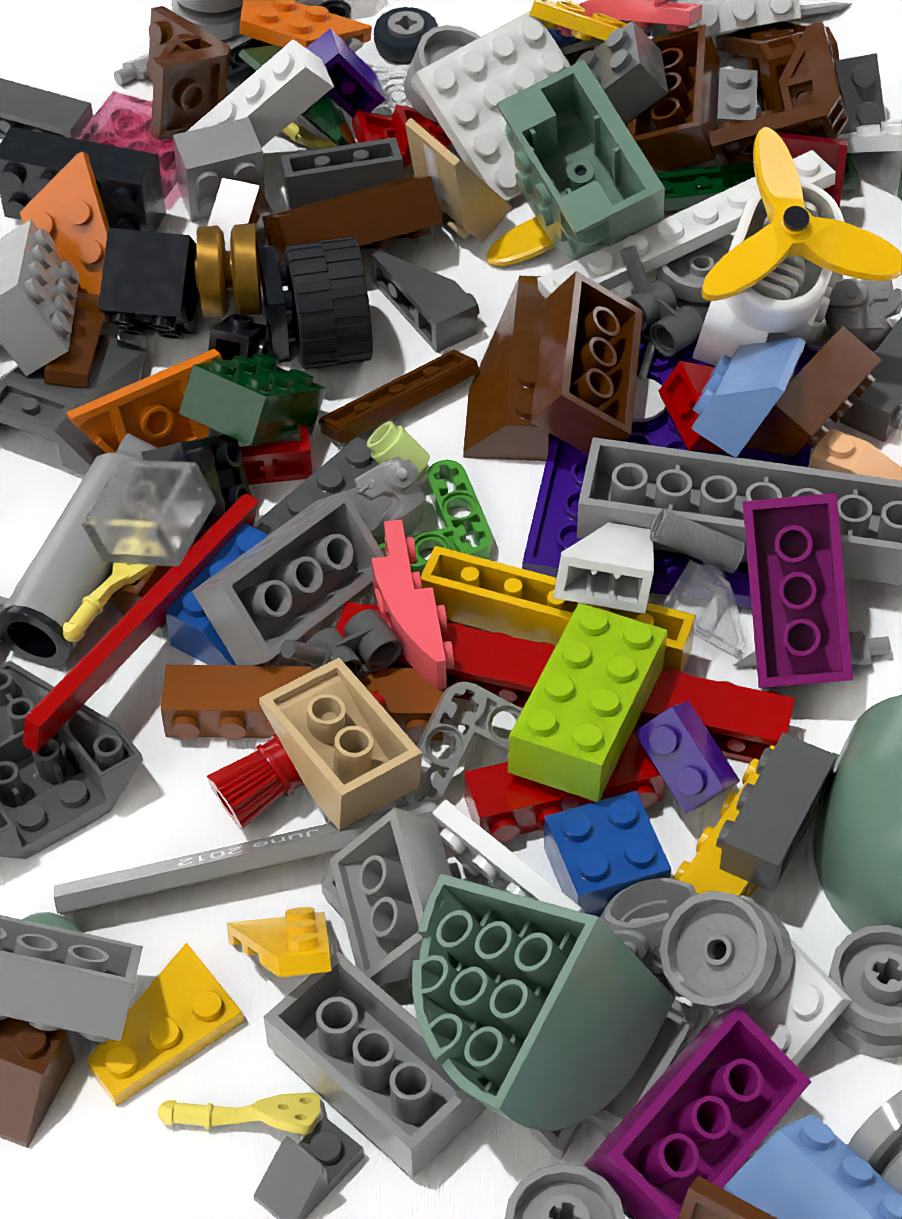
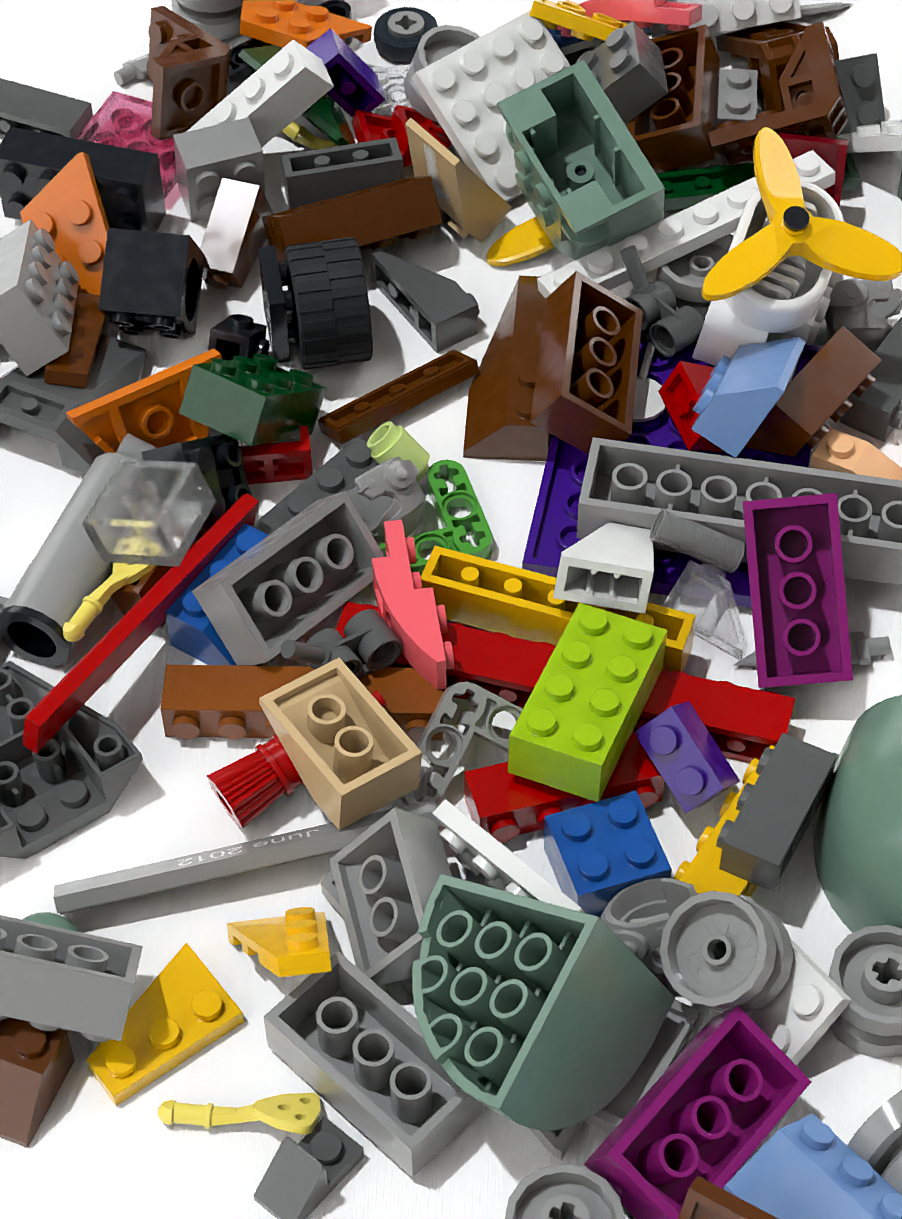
(225, 270): pearl gold wheel -> none

